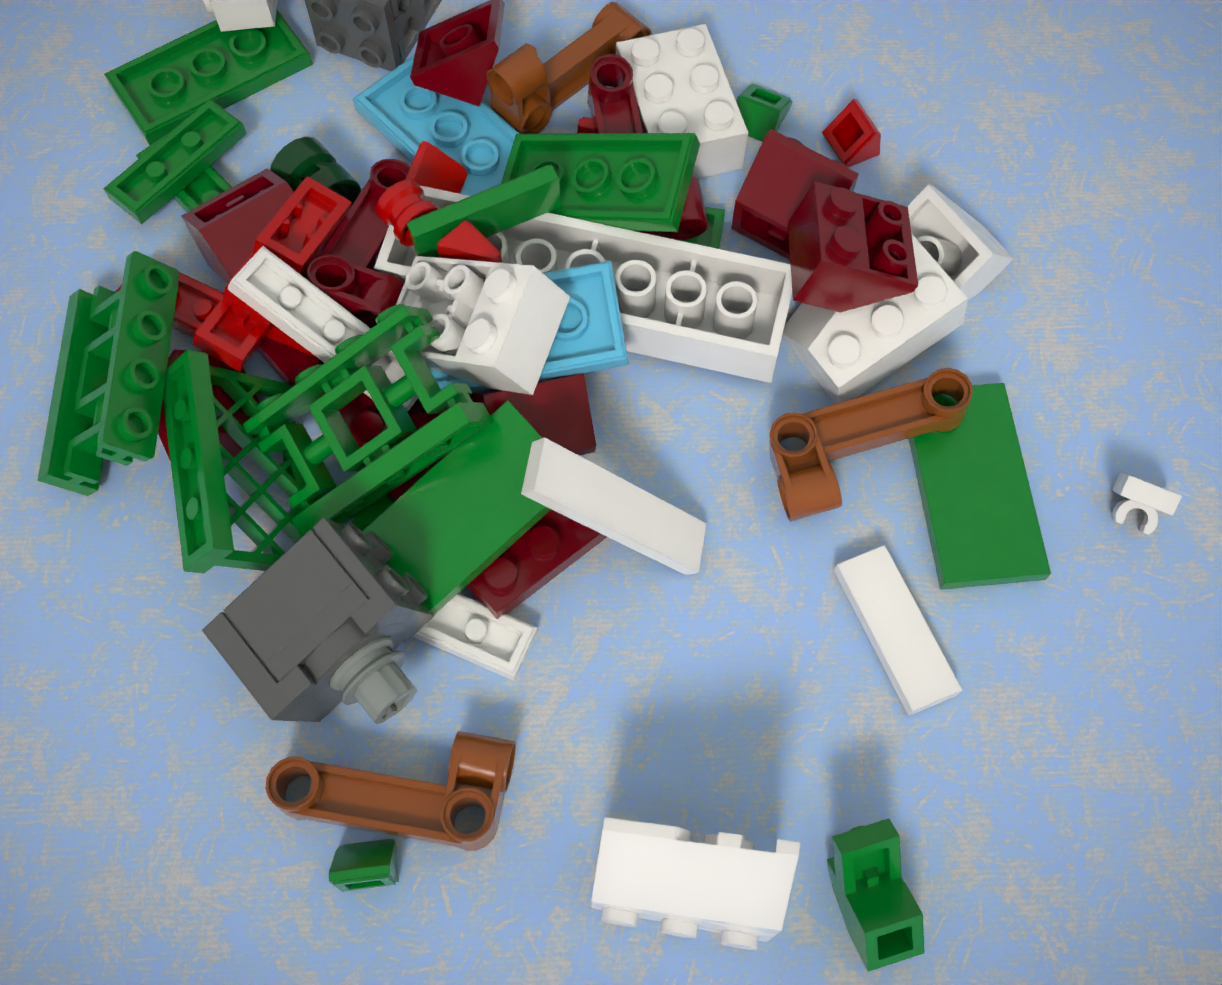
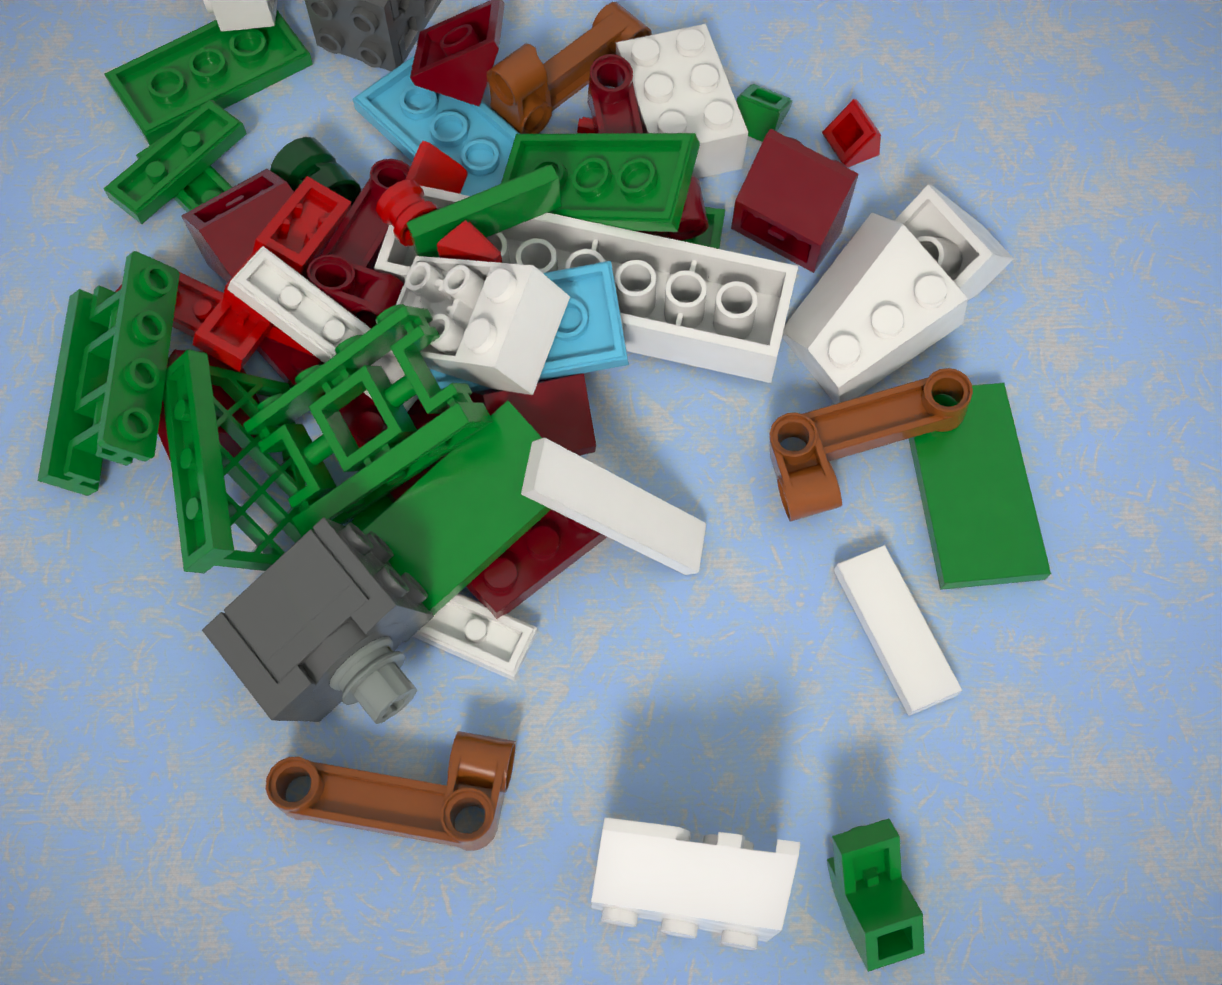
(364, 865): green slope -> none
(849, 249): dark red slope -> none
(1143, 496): white tile -> none

